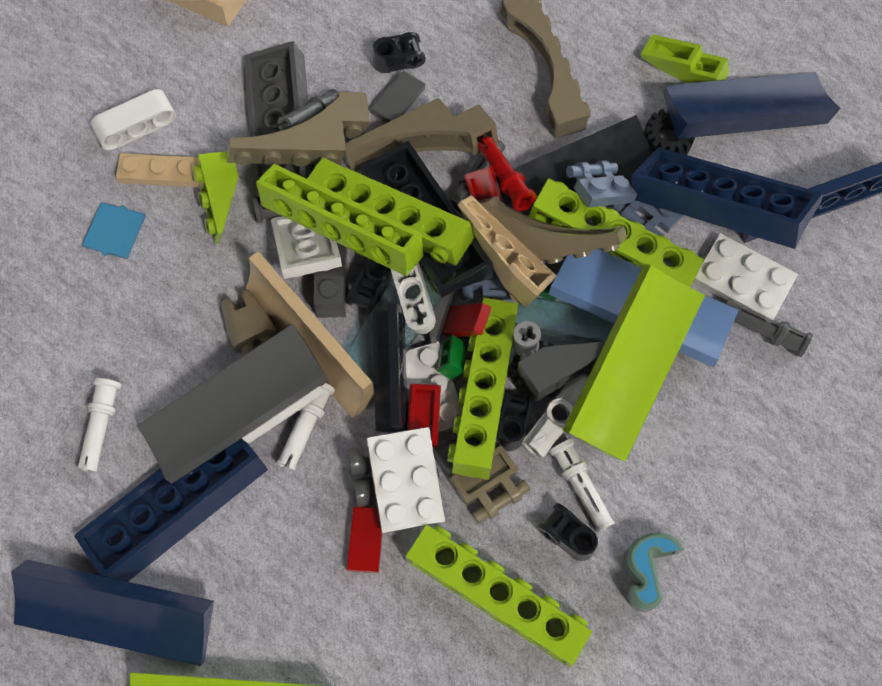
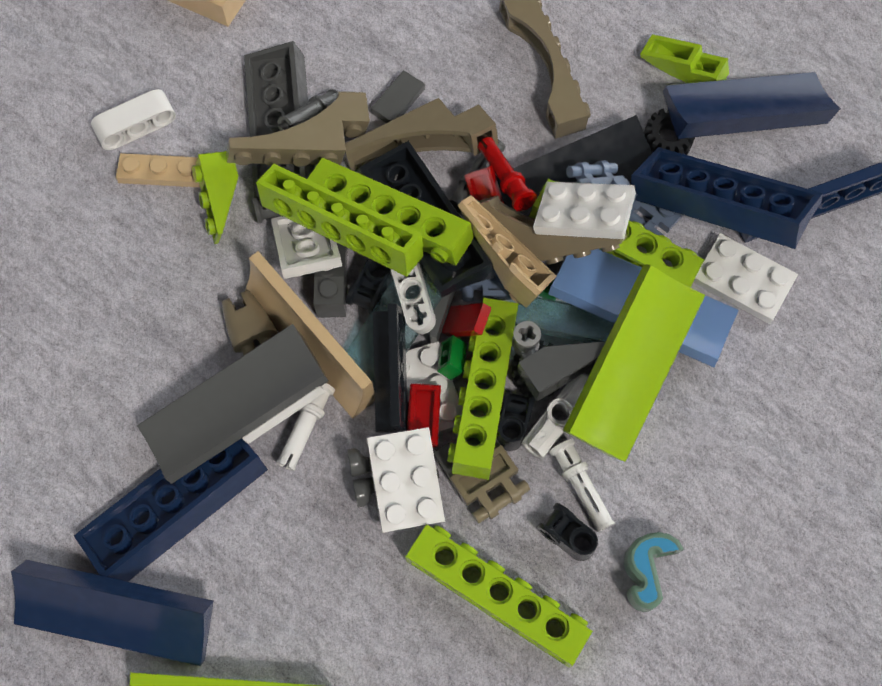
(100, 410): white pin -> none
(114, 230): dark azure piece -> none
(365, 541): red tile -> none
(398, 53): black piece -> none
(585, 210): none -> white plate
(780, 333): dark grey pin -> none

